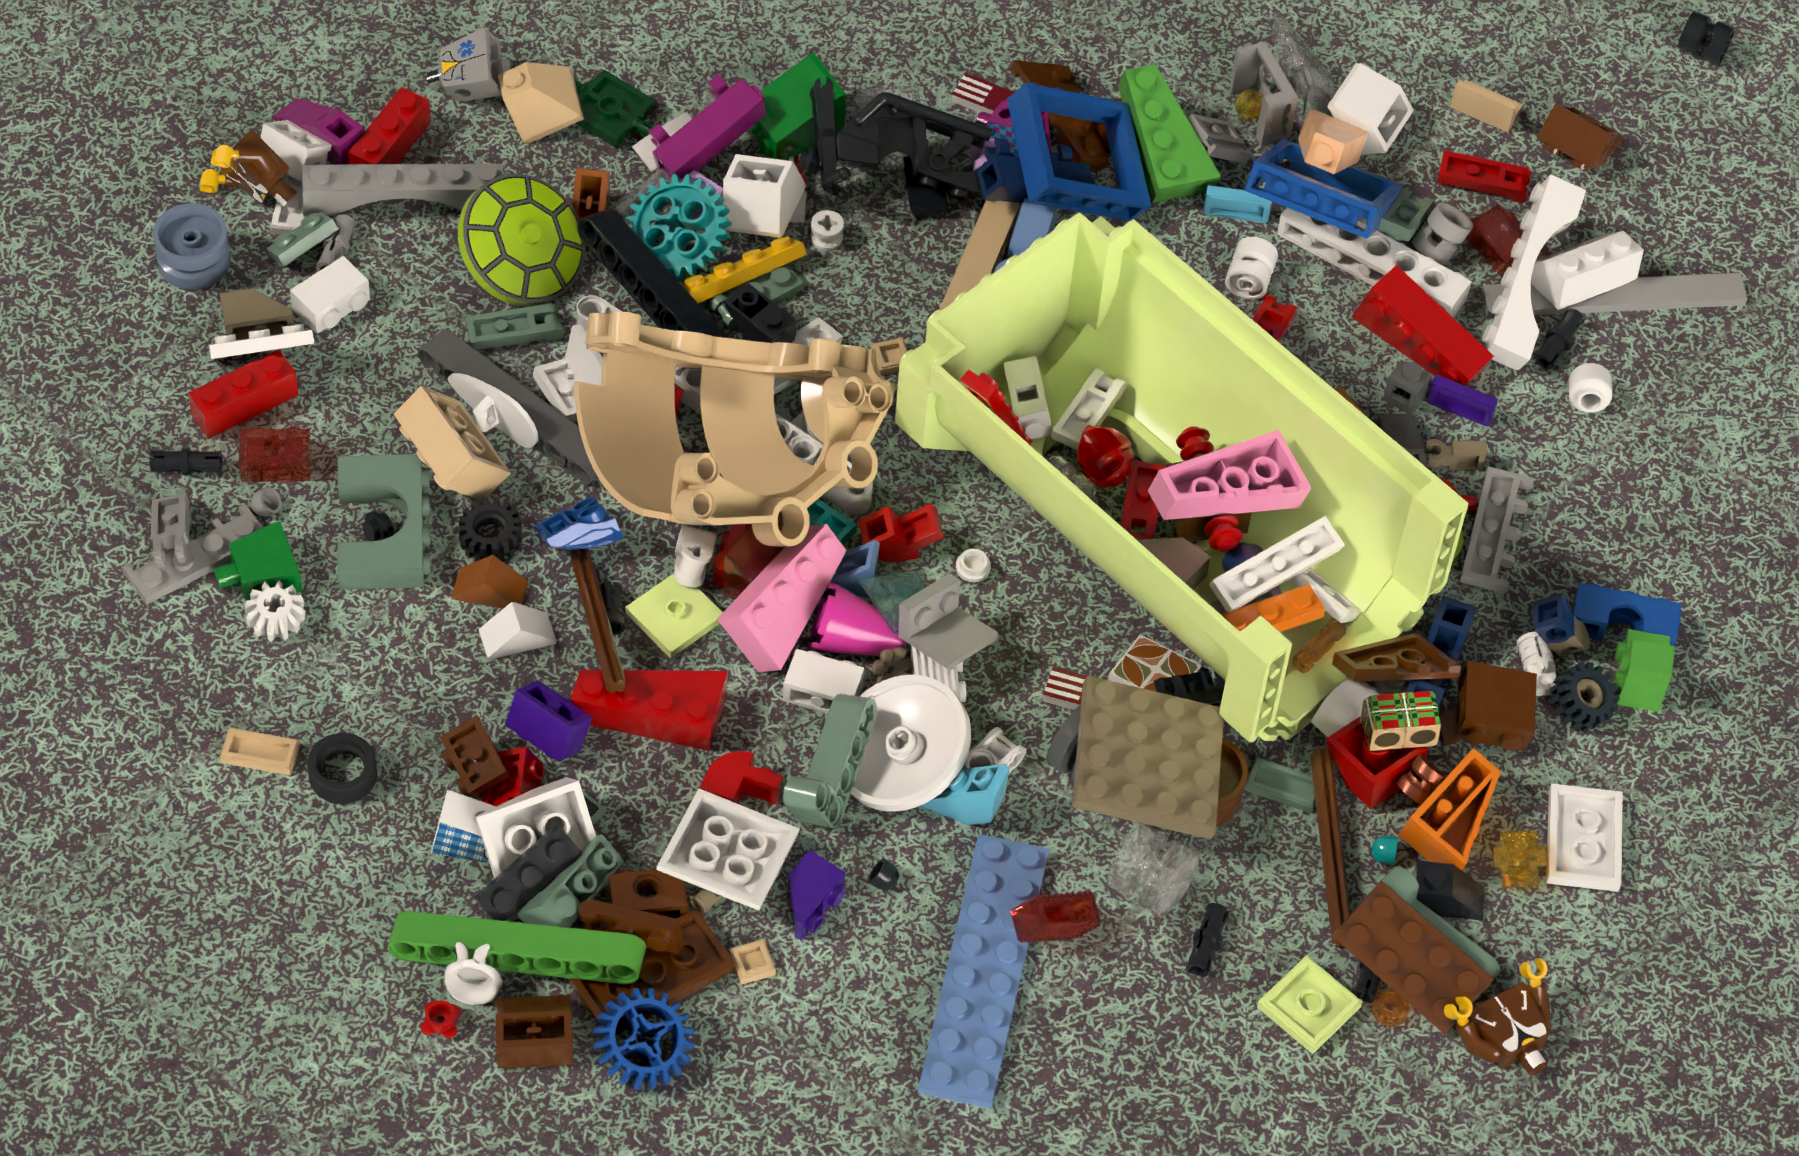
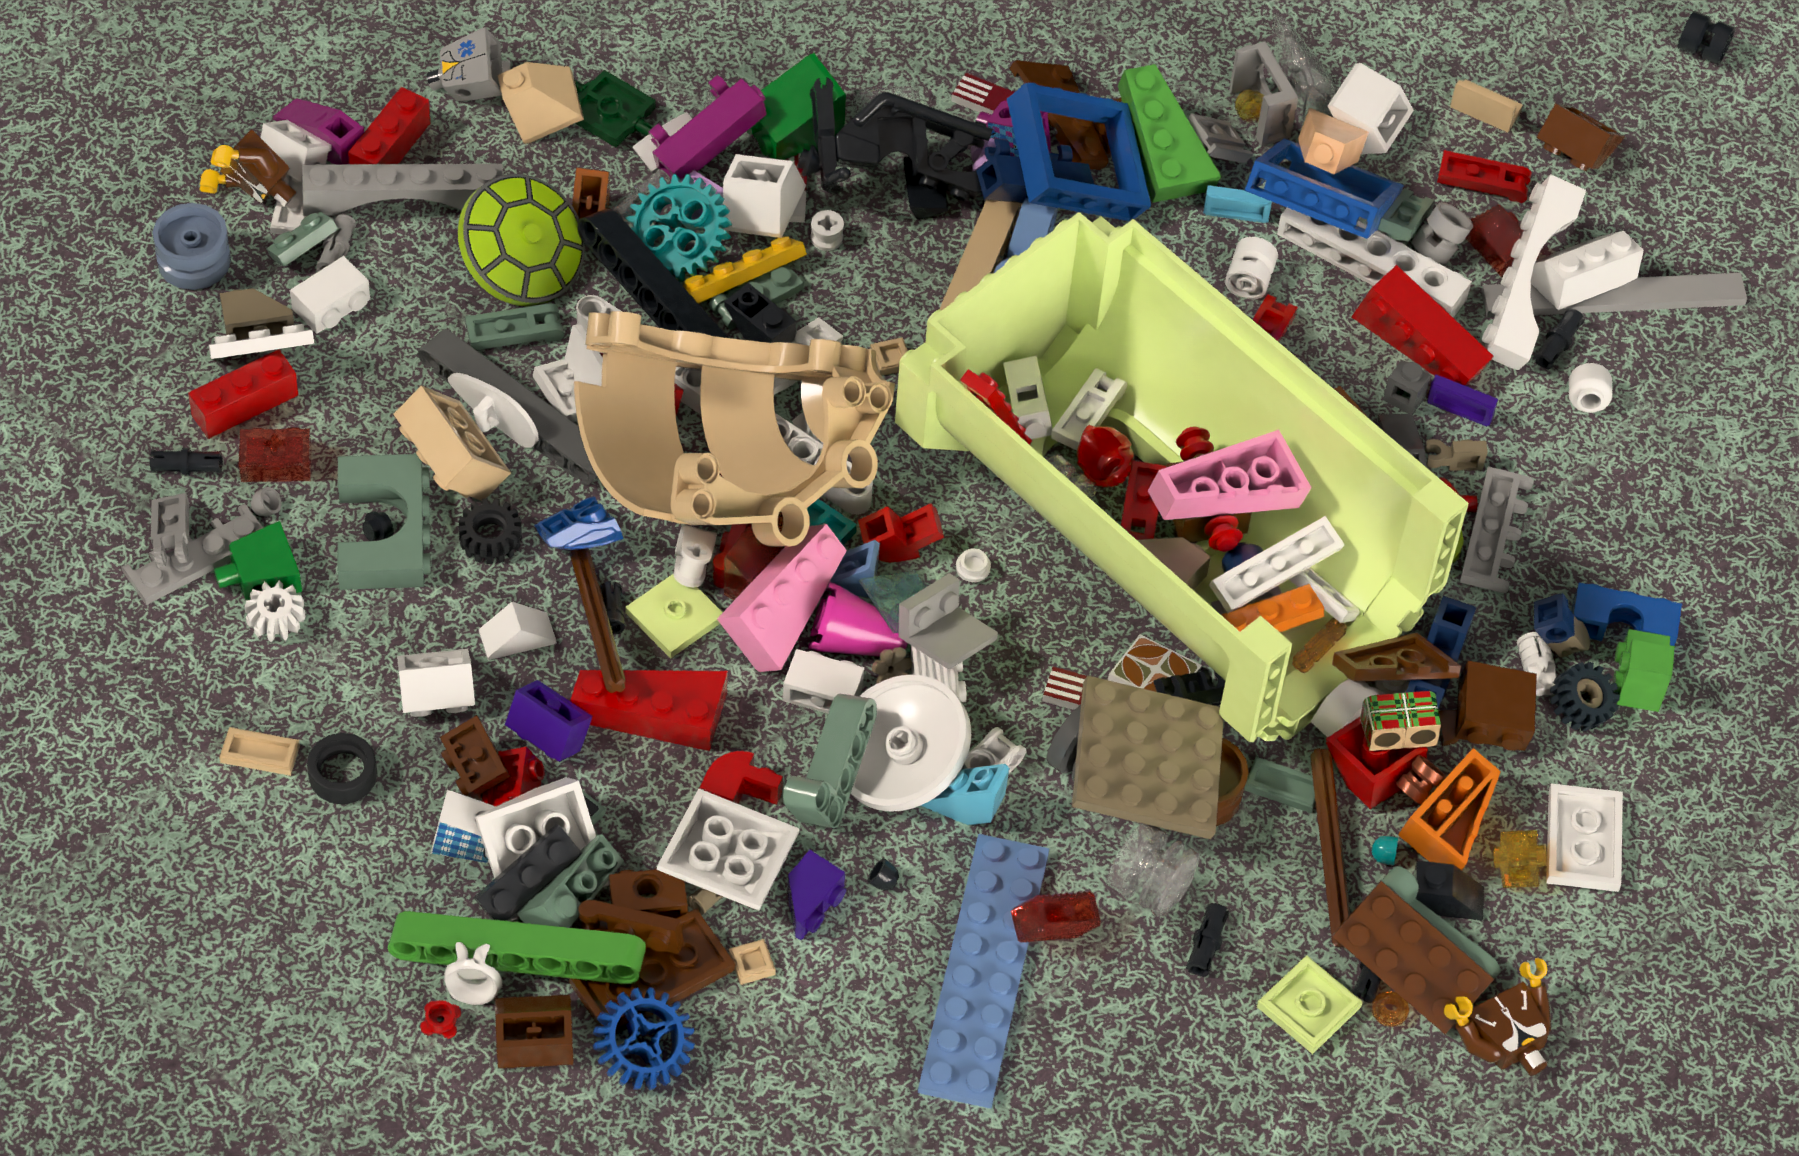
(436, 682): none -> white slope
(489, 584): dark orange slope -> none

